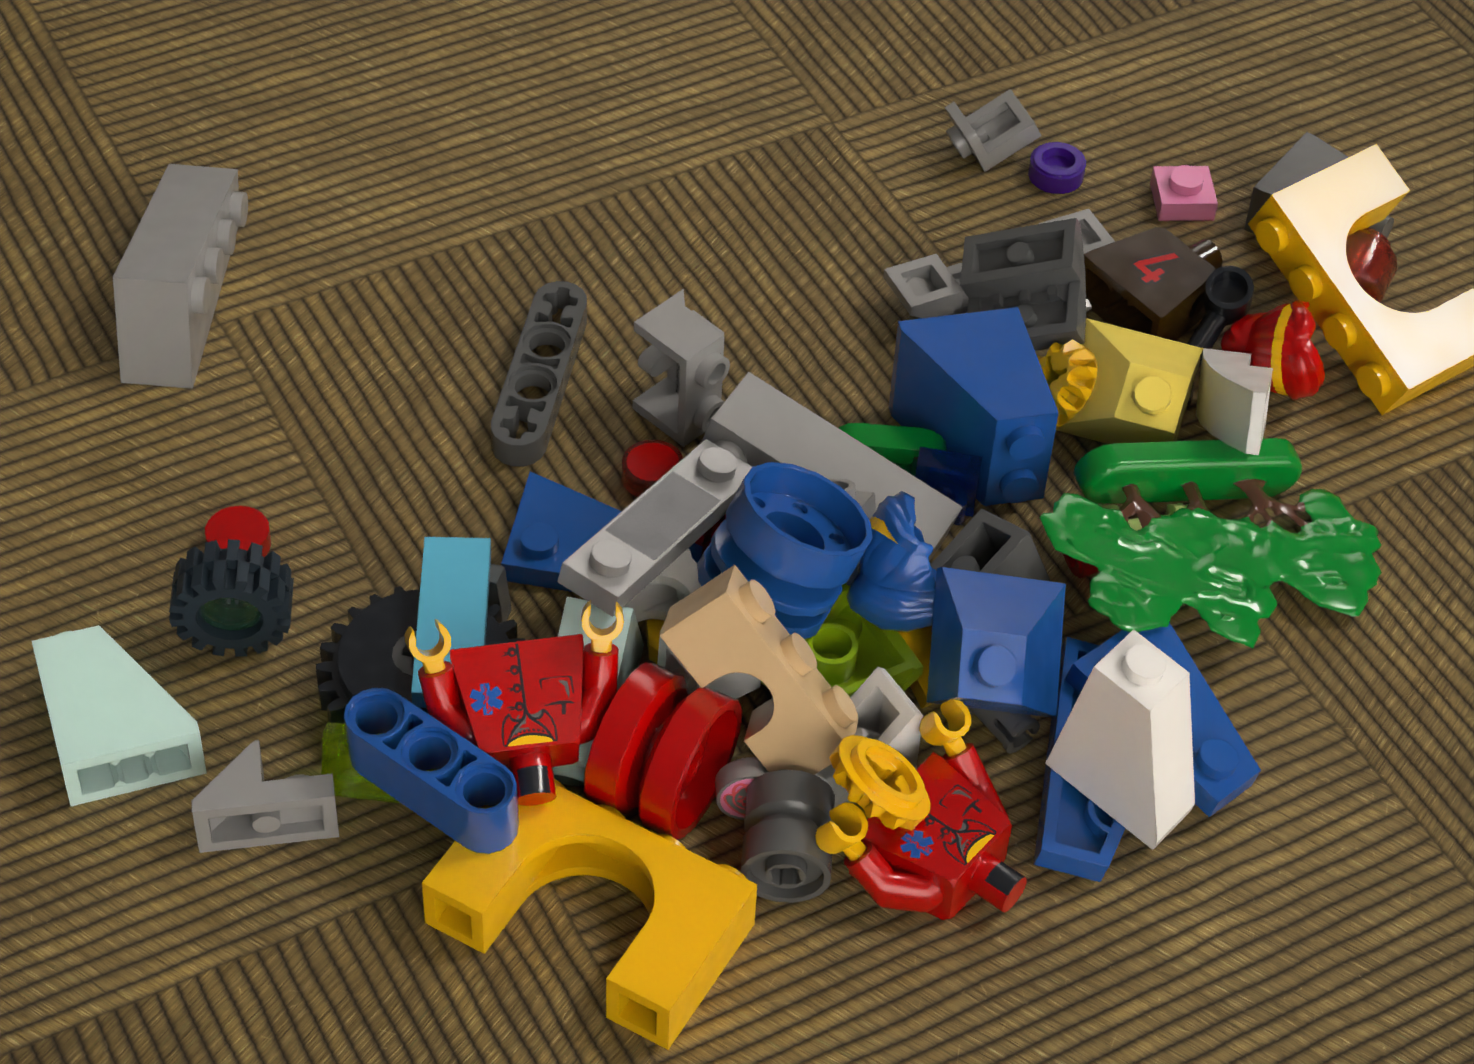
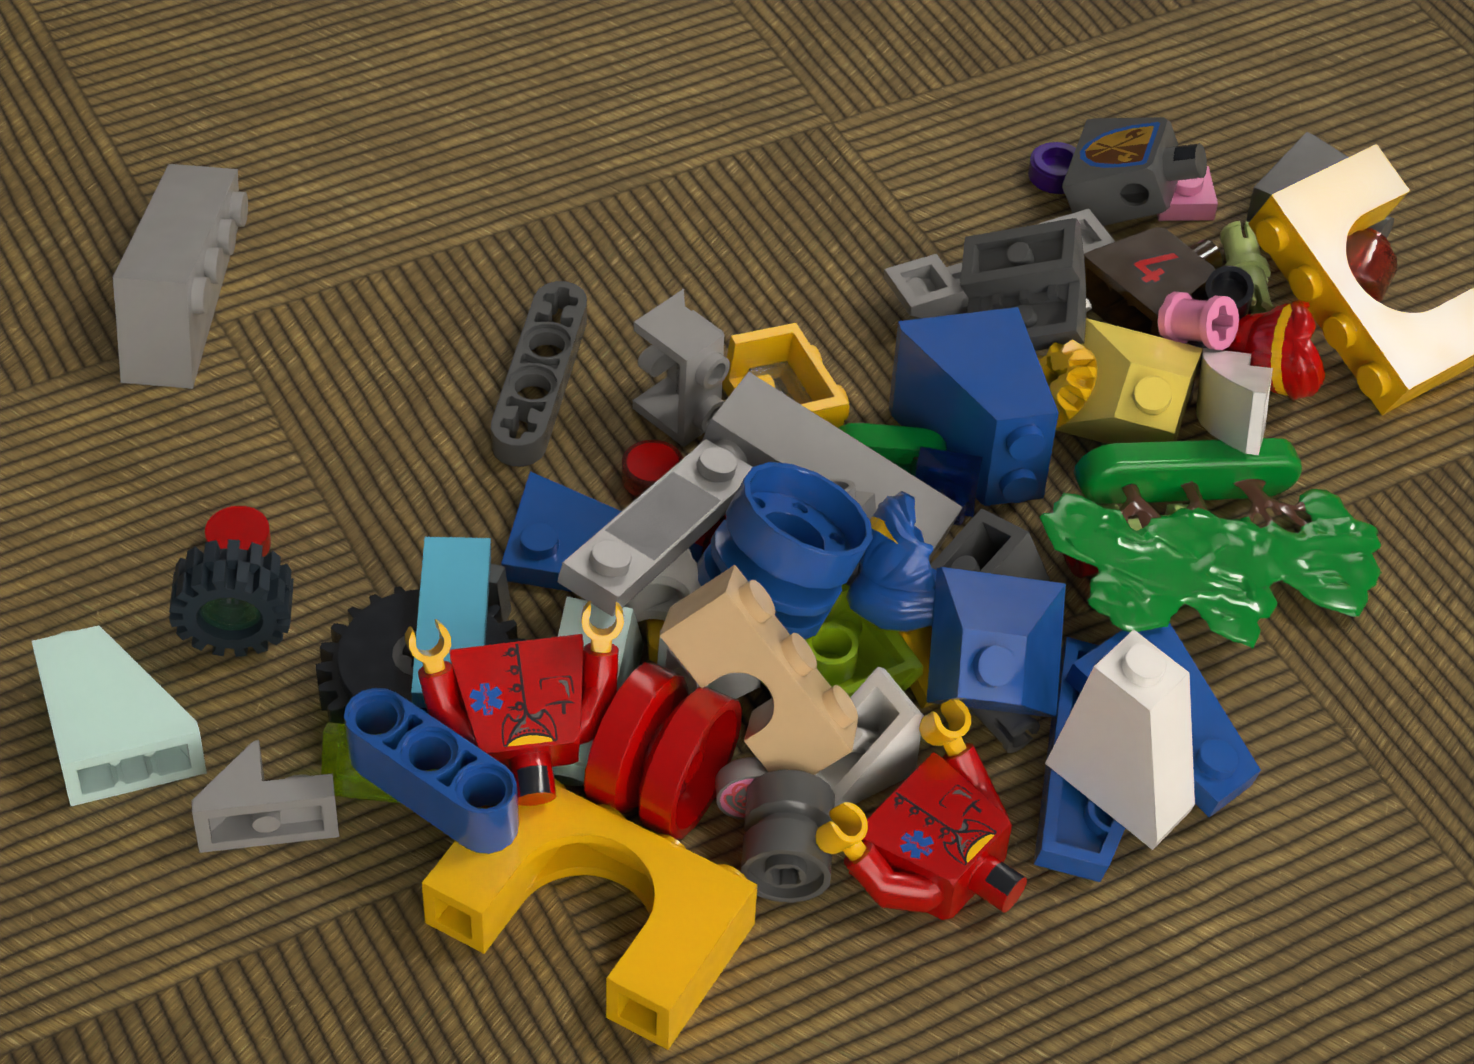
(789, 365): none -> yellow window
(880, 781): yellow gear -> none
(992, 130): light grey bracket -> none
(1129, 168): none -> dark grey torso
(1204, 321): none -> bright pink bush
(1246, 255): none -> yellowish green pin

